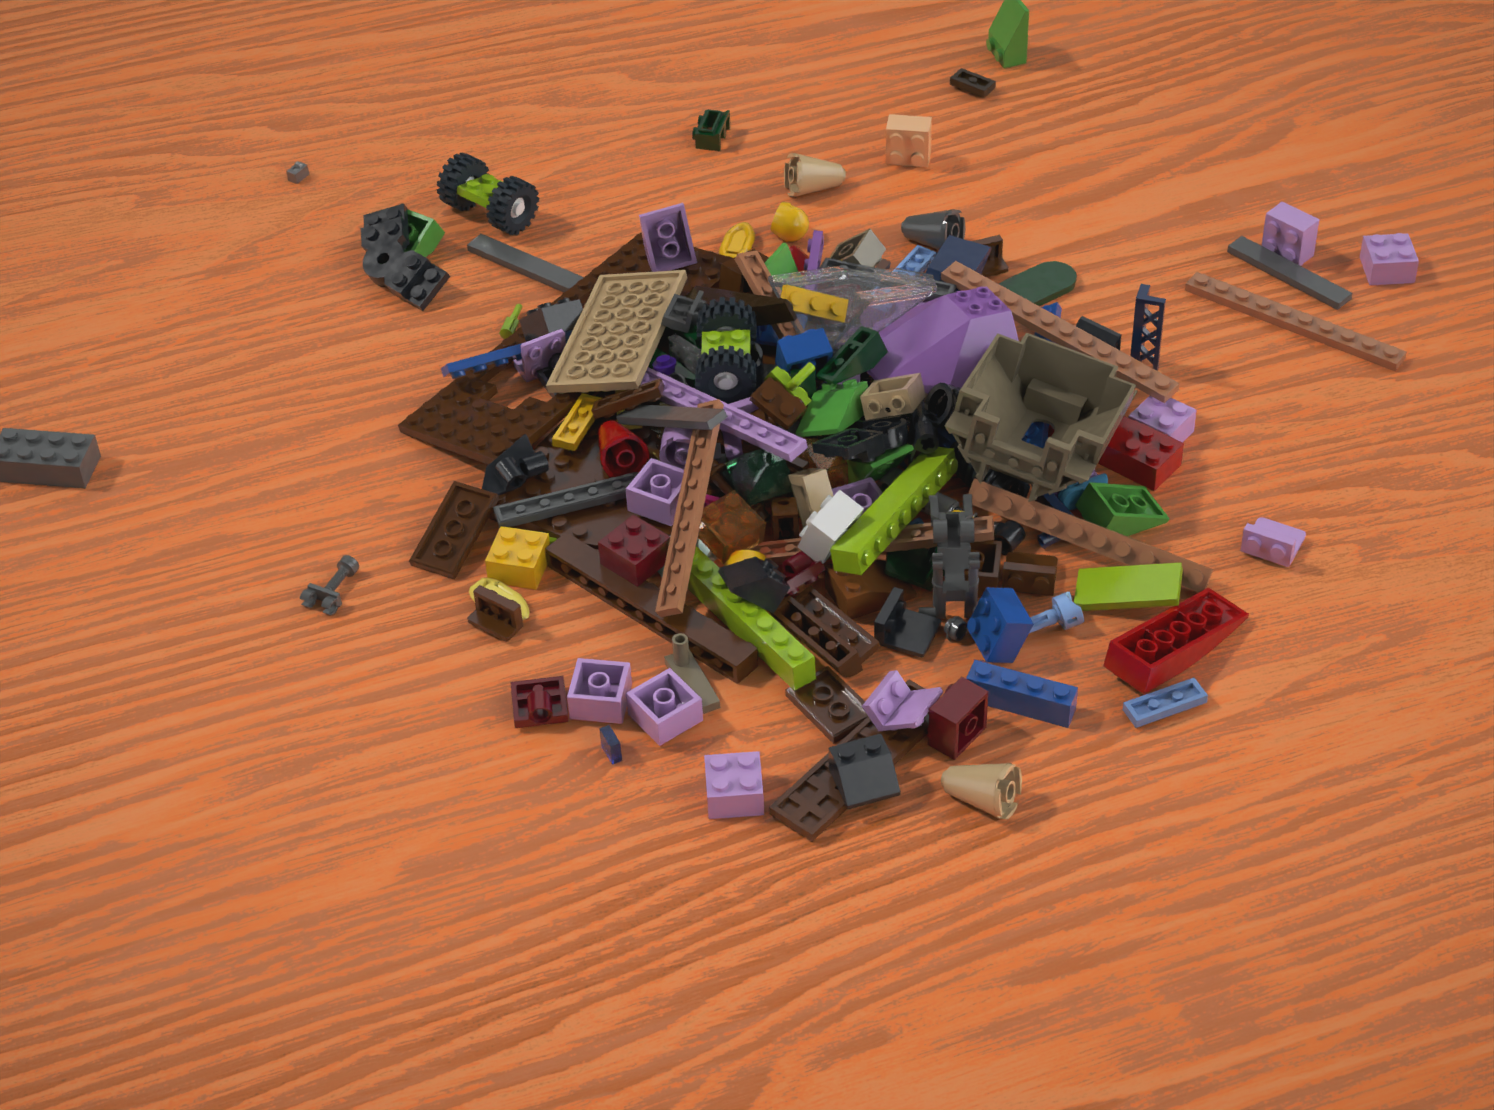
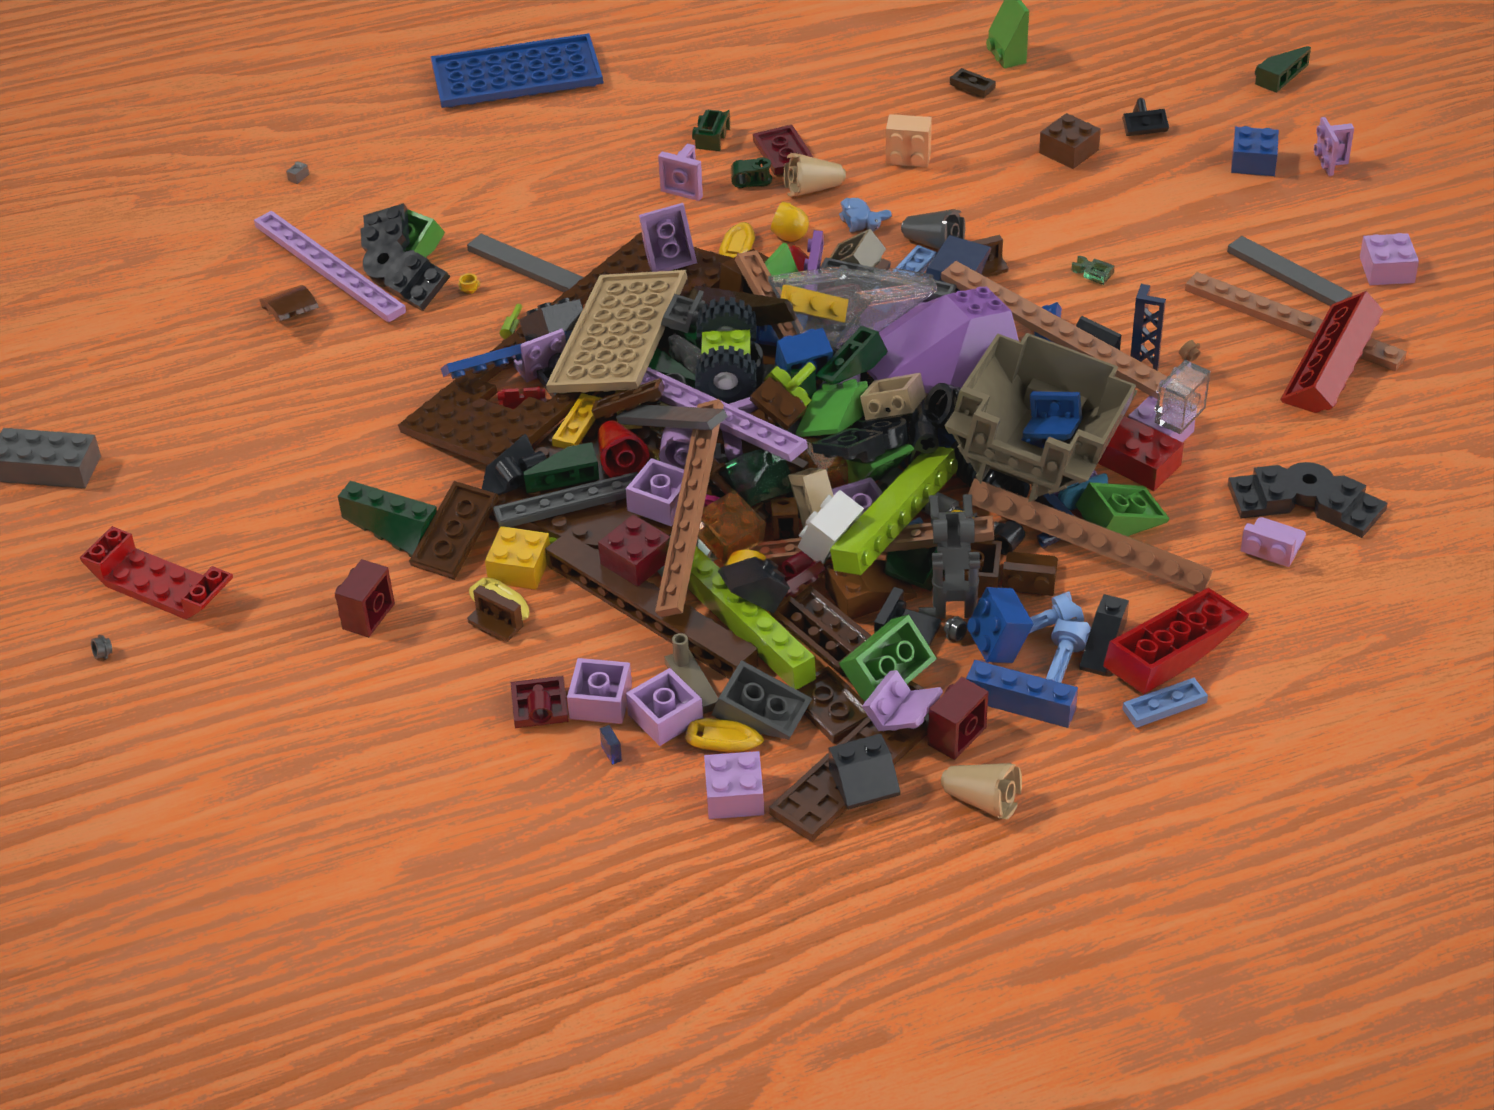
(101, 647): none -> dark grey plate
(151, 578): none -> red slope
(289, 303): none -> reddish brown slope
(330, 266): none -> lavender plate
(331, 600): dark grey bar -> none
(364, 598): none -> dark red brick
(386, 515): none -> dark green wedge
(468, 283): none -> yellow plate
(509, 201): black plate -> none
(511, 397): none -> red hinge
(516, 70): none -> blue plate
(567, 467): none -> dark green slope
(665, 364): dark purple plate -> none
(681, 173): none -> lavender bracket
(722, 735): none -> yellow piece
(749, 173): none -> dark green piece
(761, 702): none -> dark grey slope
(778, 144): none -> dark red plate
(858, 215): none -> medium blue animal
(891, 648): none -> bright green brick
(1043, 282): dark green tile -> none
(1053, 415): none -> blue bracket
(1069, 140): none -> reddish brown brick
(1069, 638): none -> light blue piece
(1095, 271): none -> clear green plate
(1107, 625): none -> black slope
(1129, 586): lime tile -> none
(1144, 121): none -> black plate
(1182, 396): none -> clear brick
(1190, 351): none -> medium nougat plate
(1255, 151): none -> blue brick
(1281, 68): none -> dark green slope
(1290, 233): lavender brick -> none
(1307, 484): none -> black plate
(1333, 144): none -> lavender bracket
(1333, 353): none -> red slope

